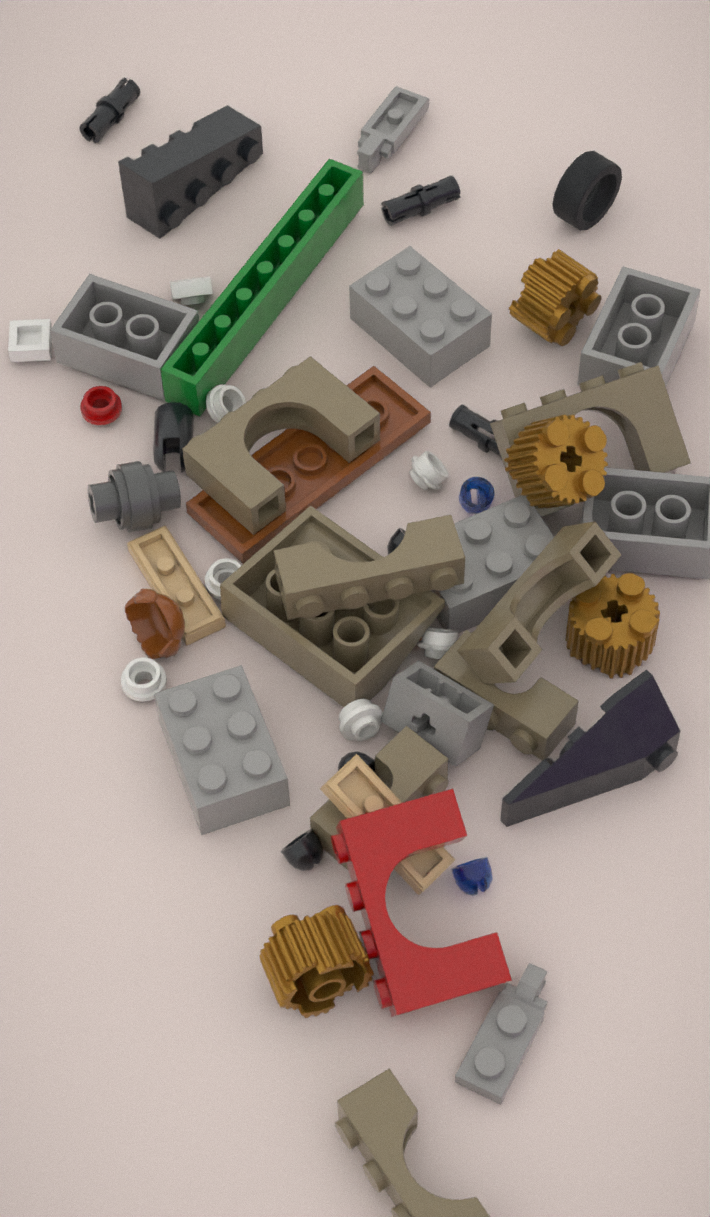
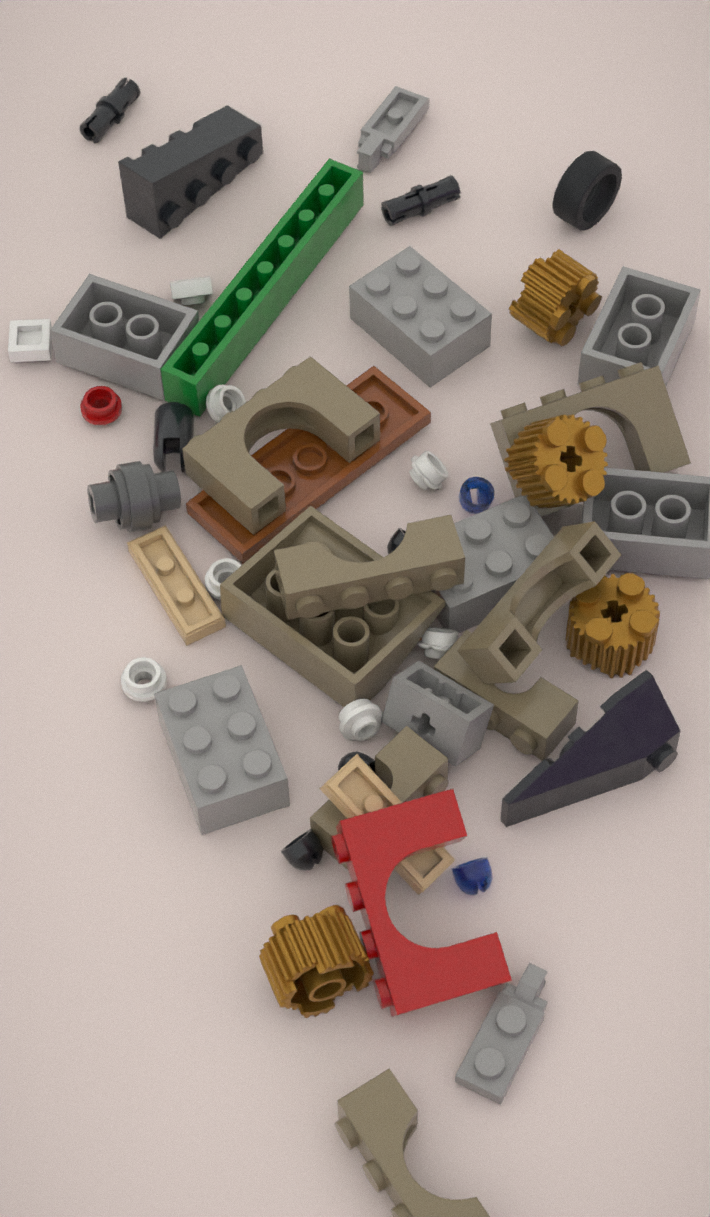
(156, 622): dark orange hair -> none
(469, 422): black pin -> none

